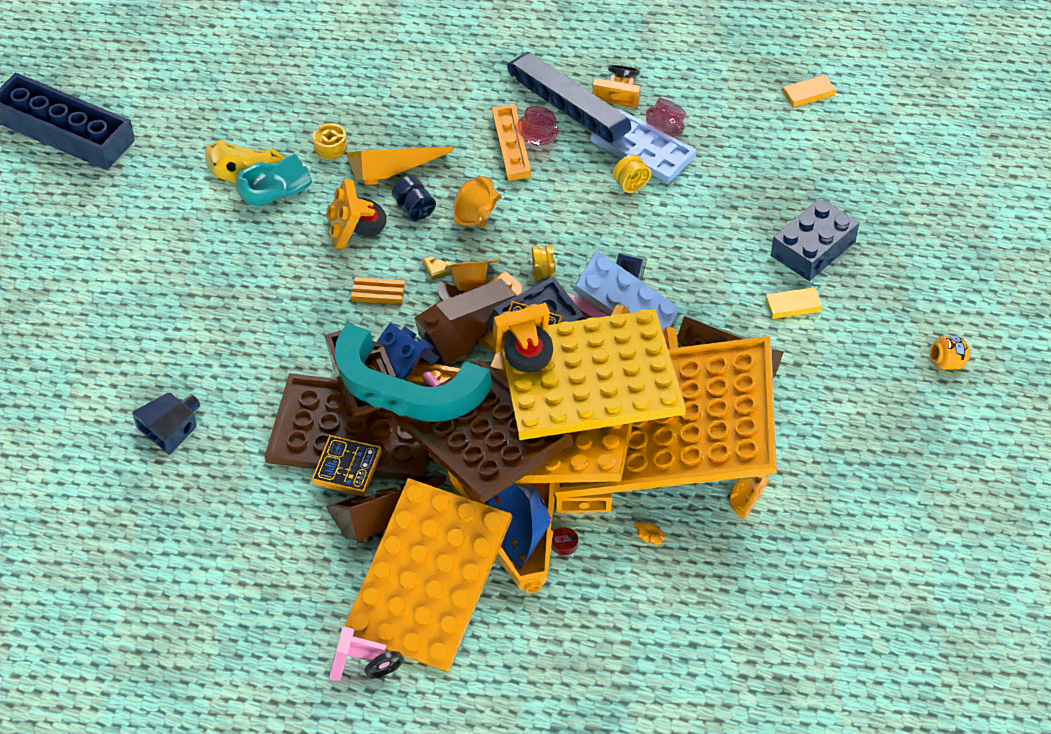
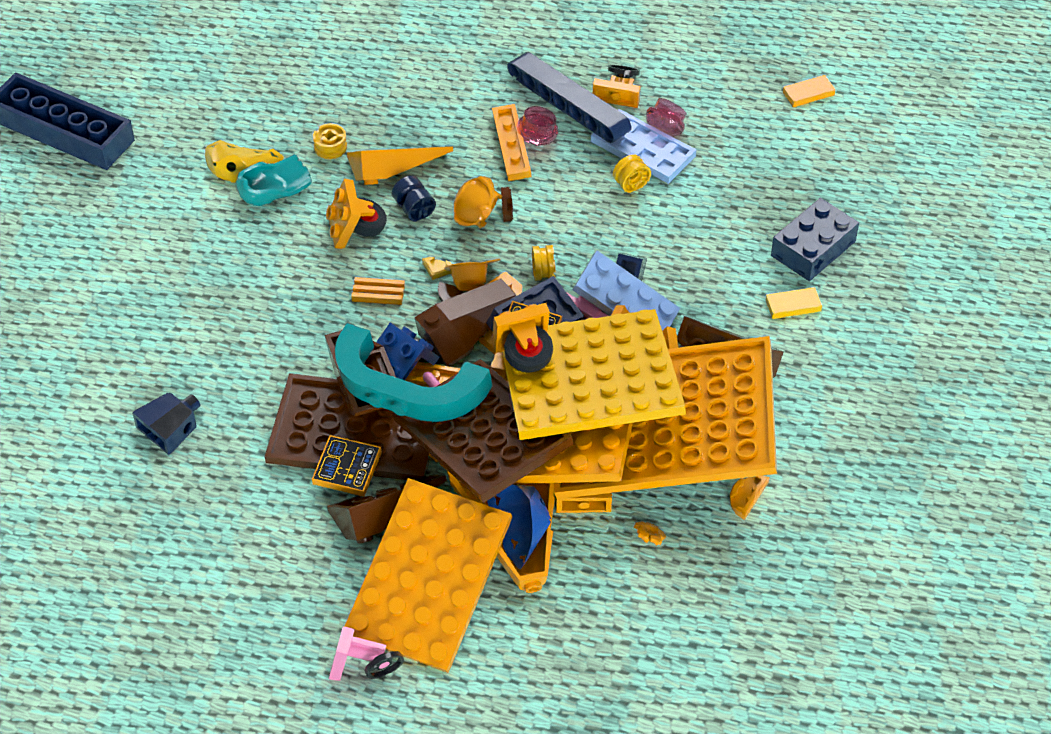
(507, 204): none -> reddish brown tile
(564, 541): dark red tile -> none
(949, 353): light orange head -> none

